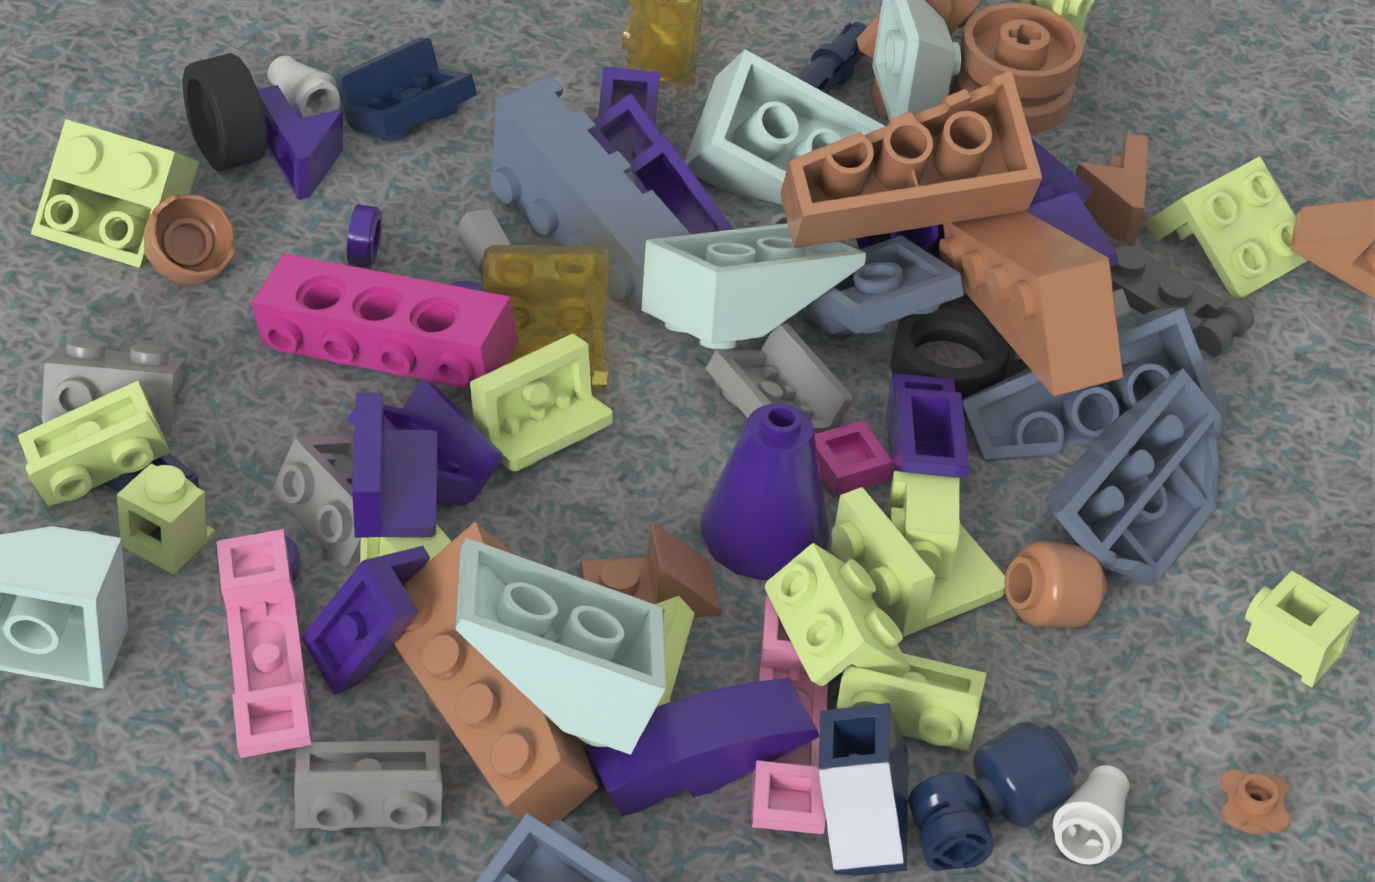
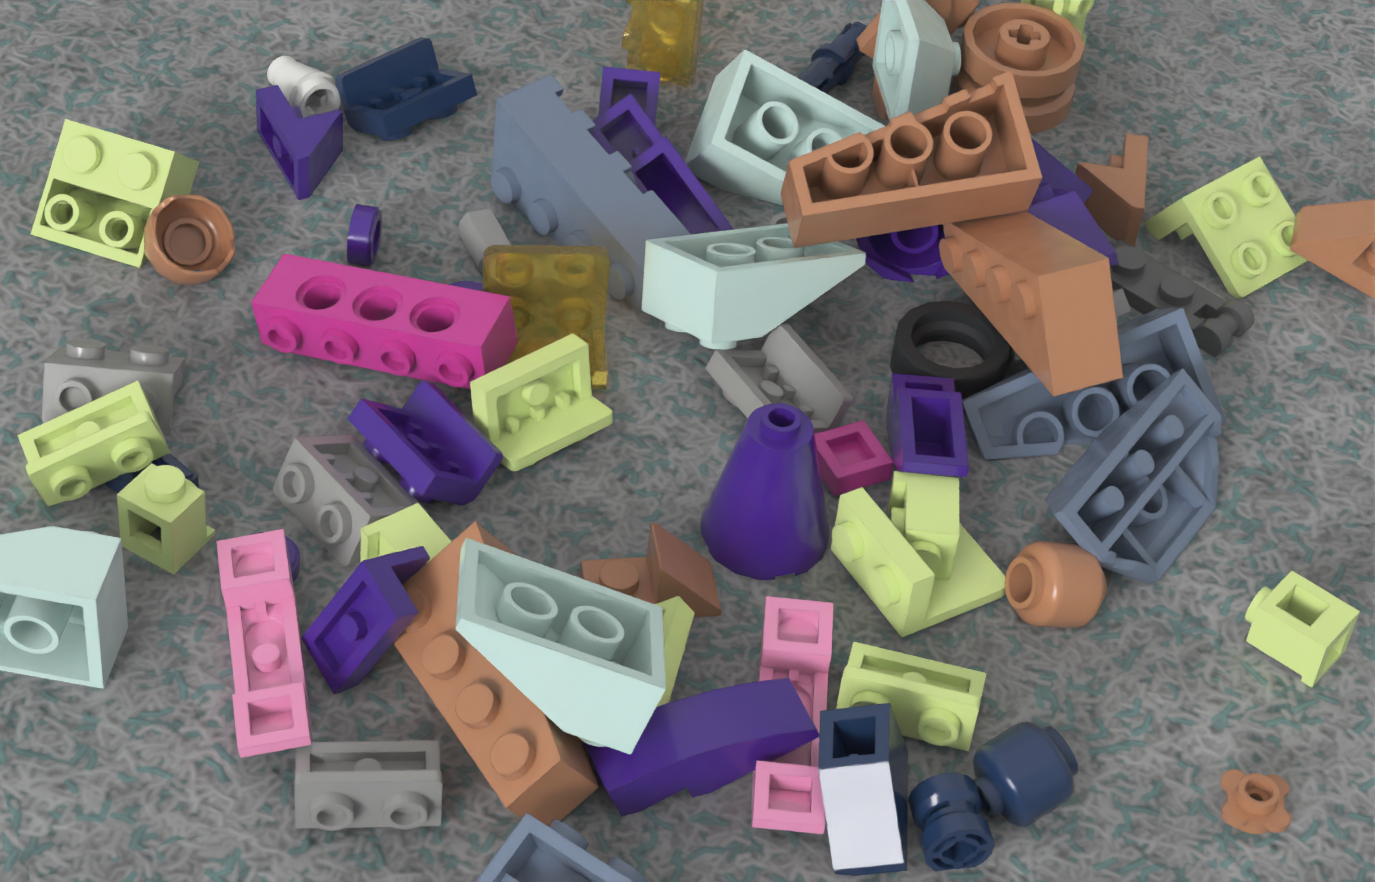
(224, 111): black tyre -> none
(392, 476): dark purple panel -> none
(834, 617): yellowish green bracket -> none
(891, 285): sand blue plate -> none
(1093, 818): white cone -> none

